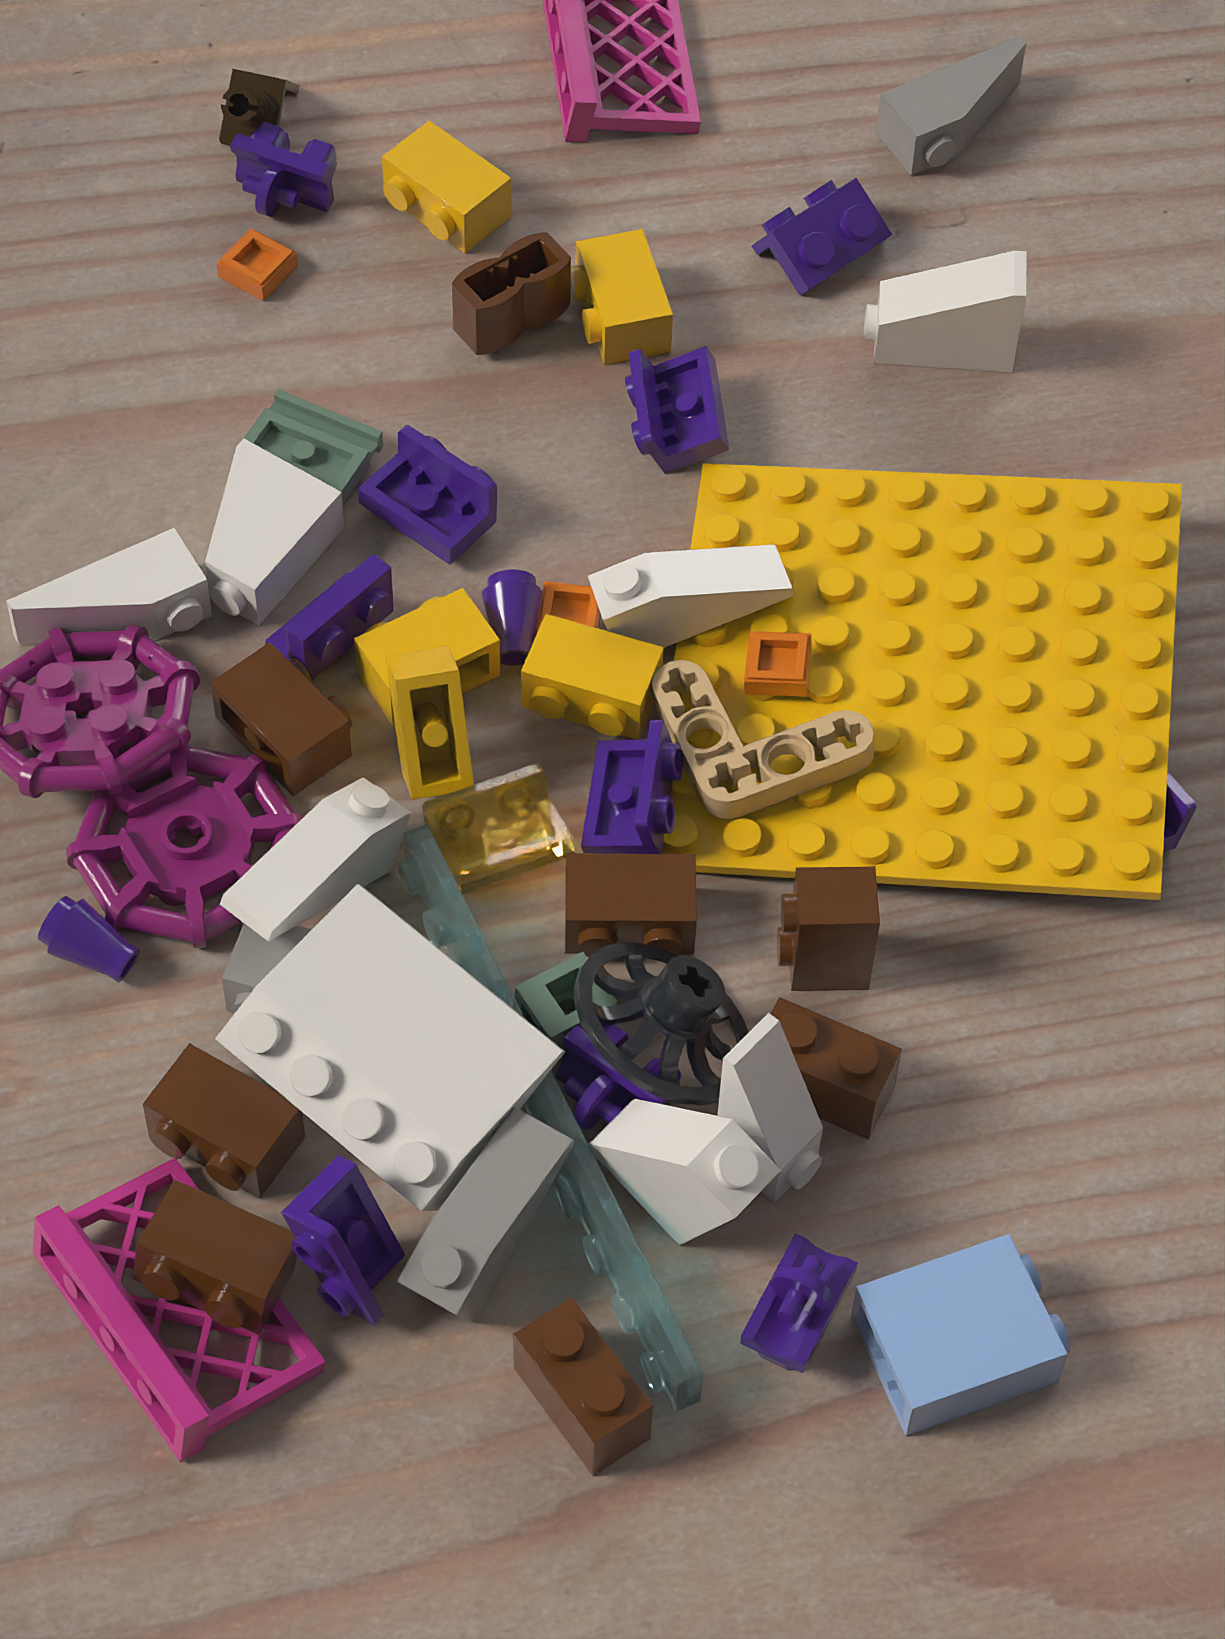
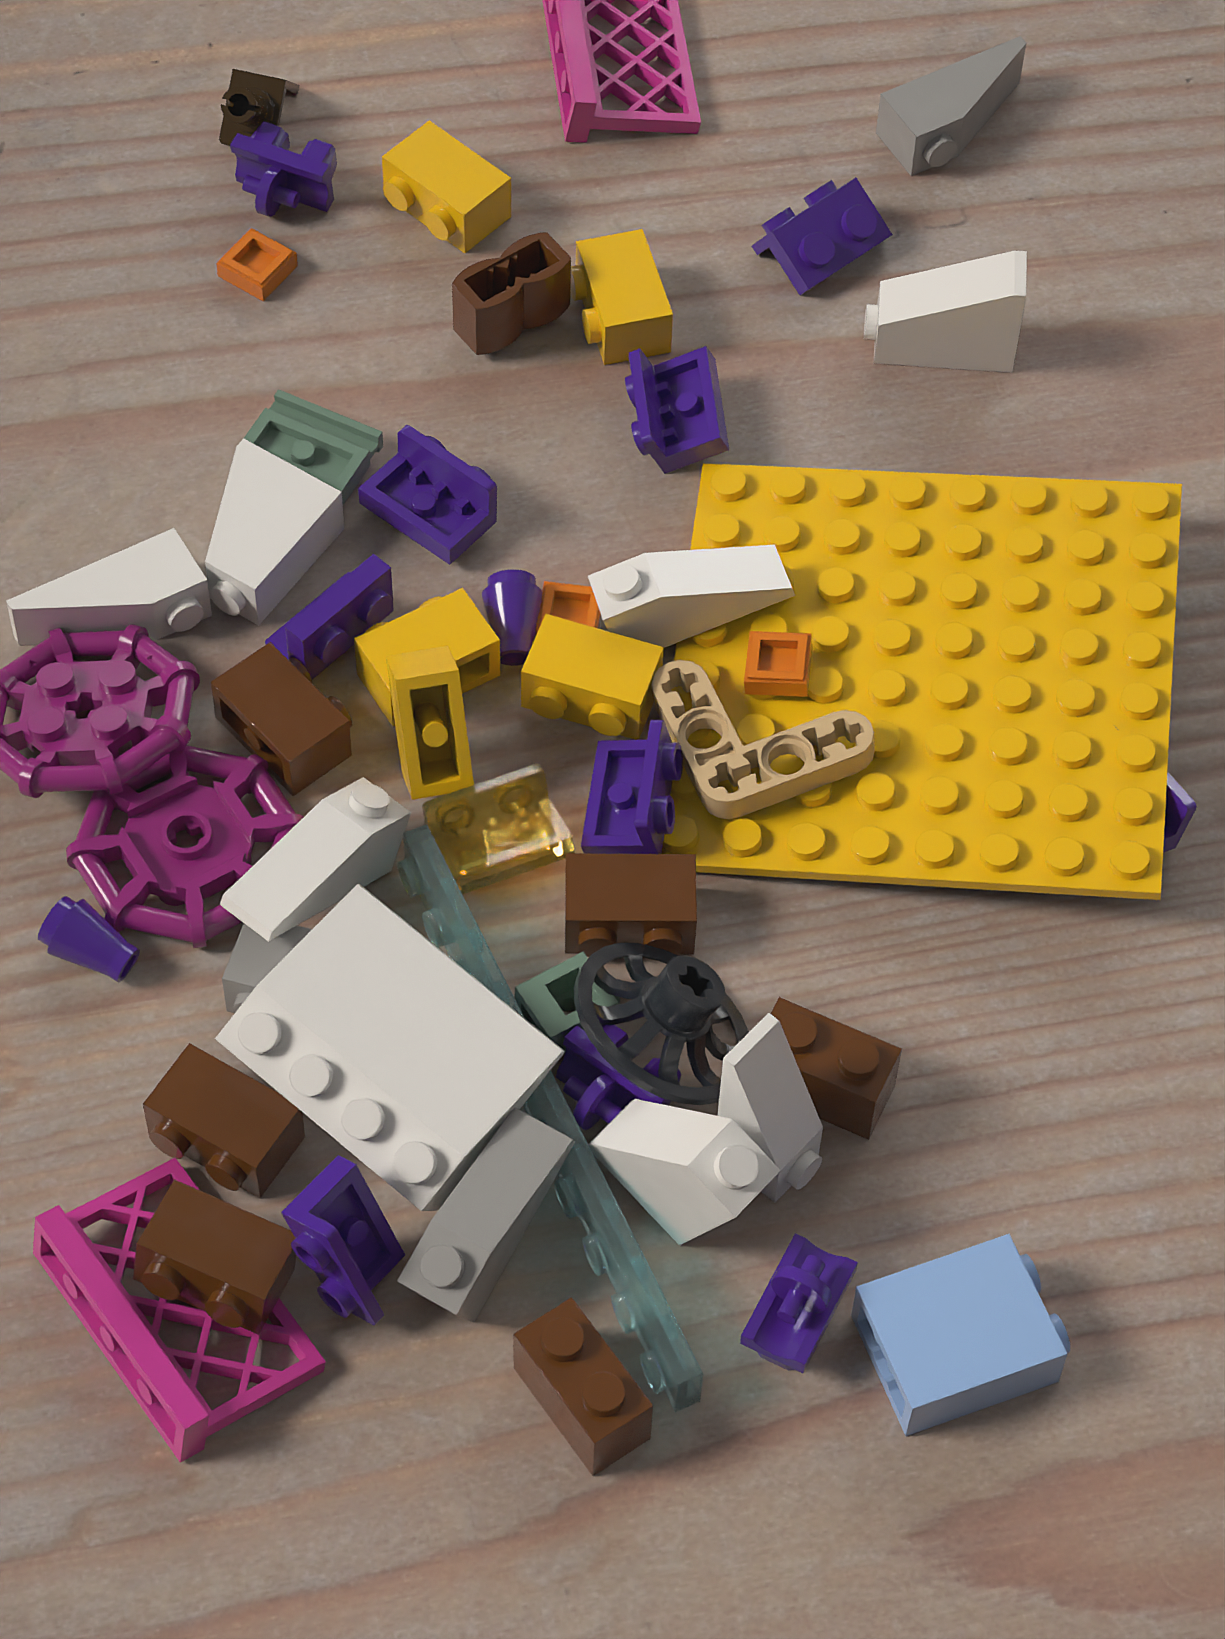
(829, 928): reddish brown brick -> none

